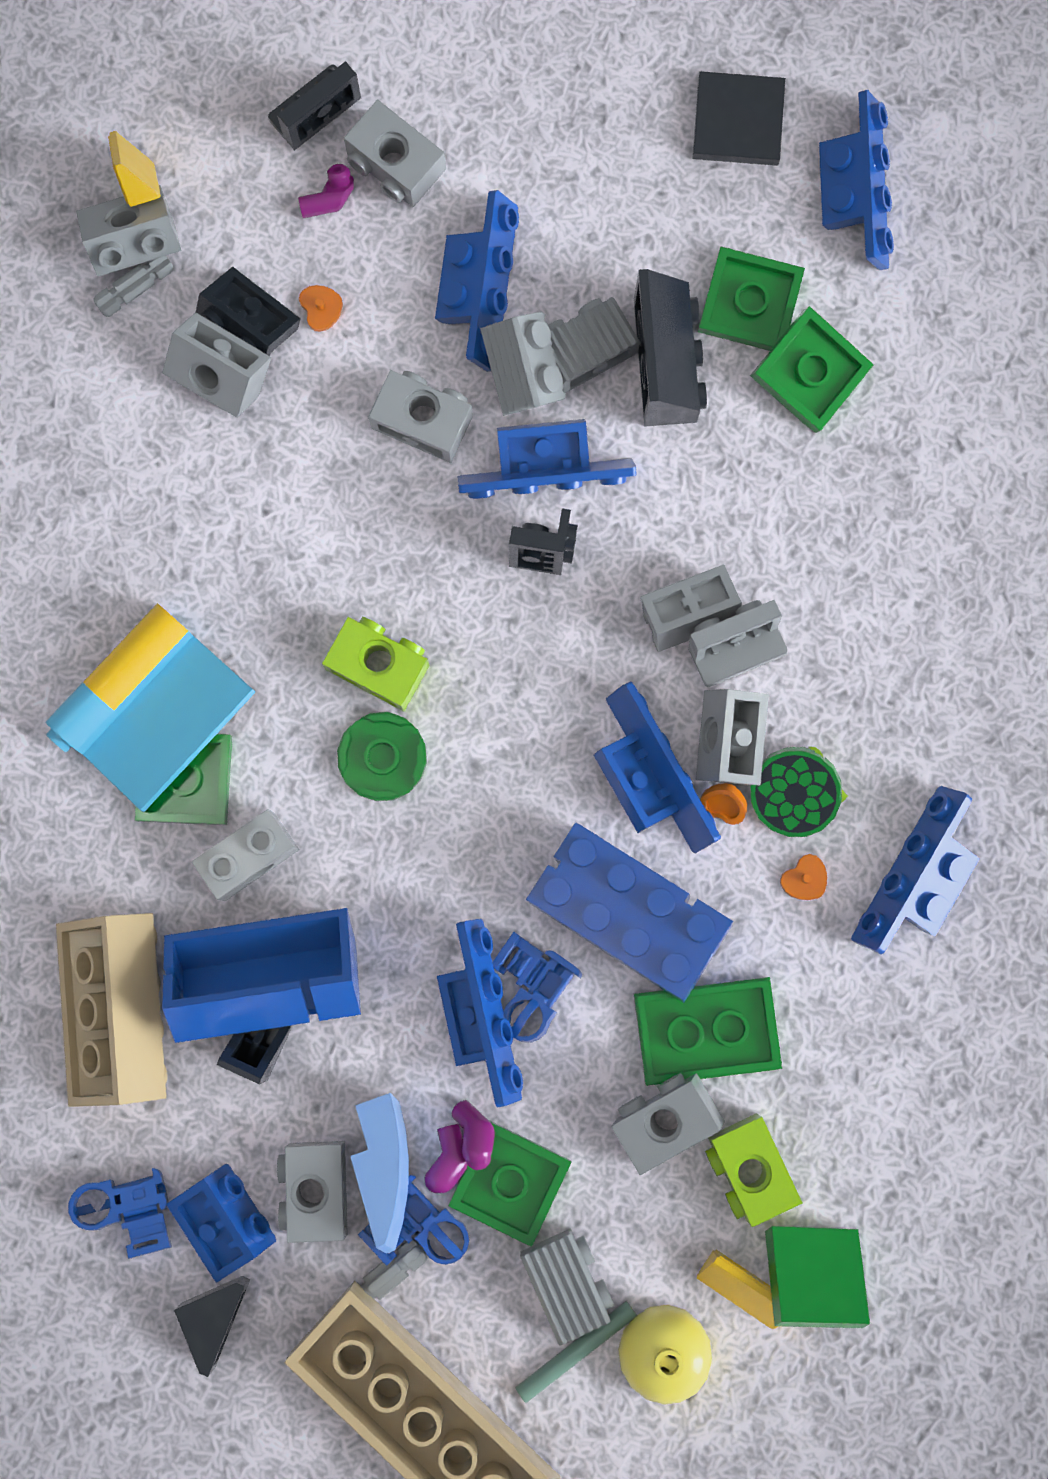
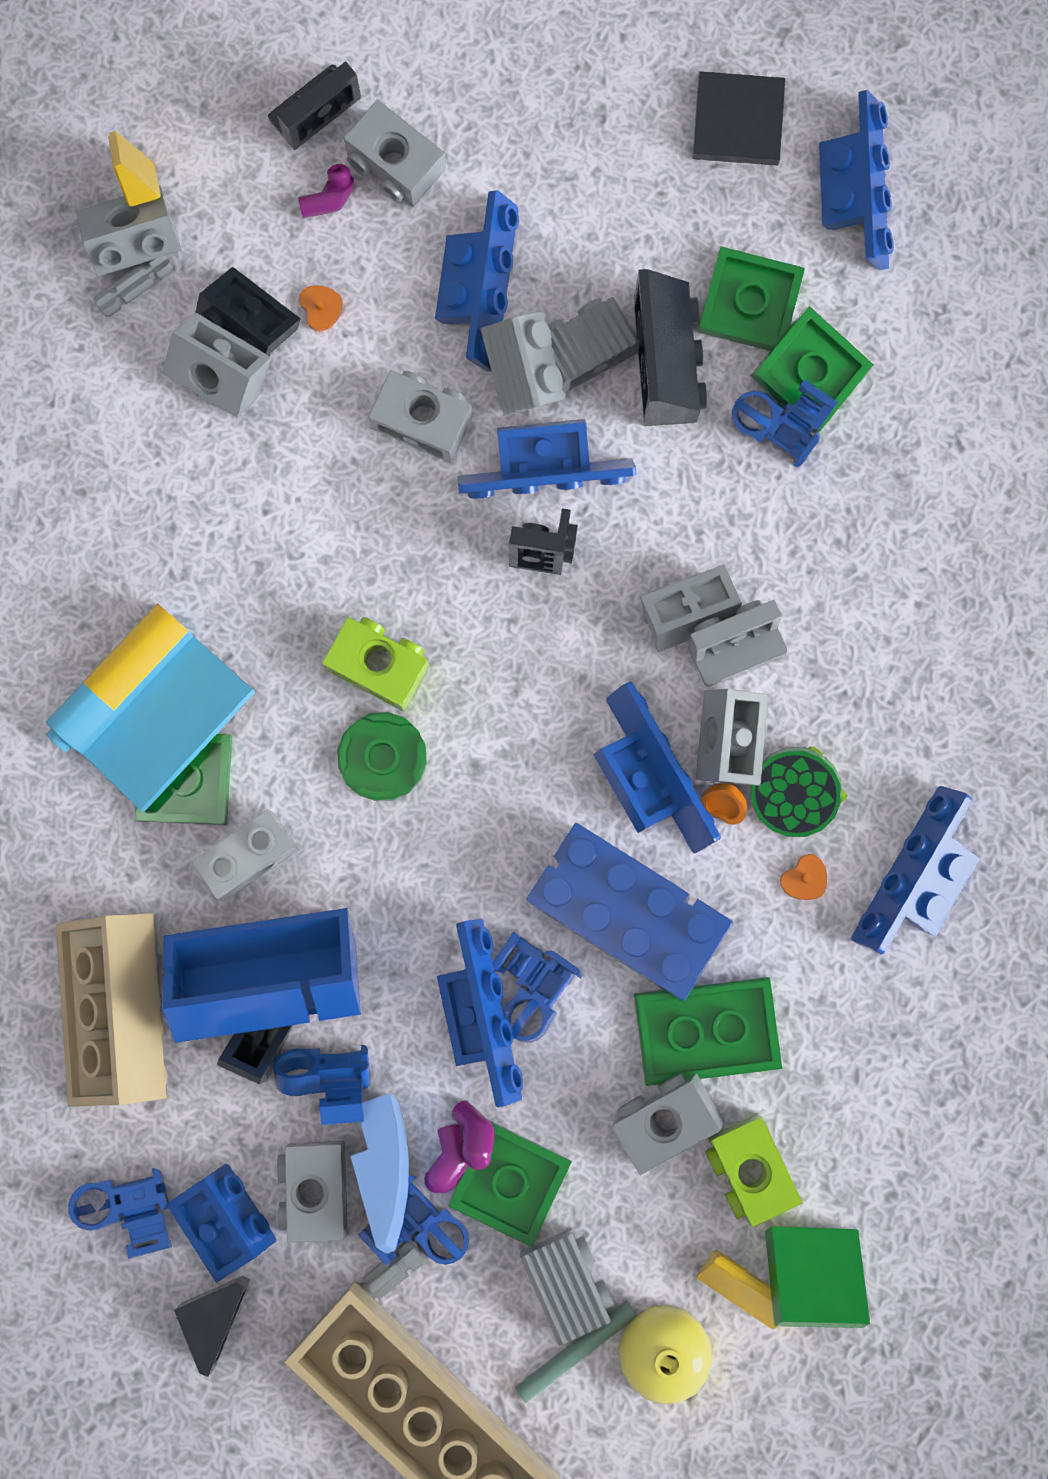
(333, 1074): none -> blue piece
(795, 426): none -> blue piece

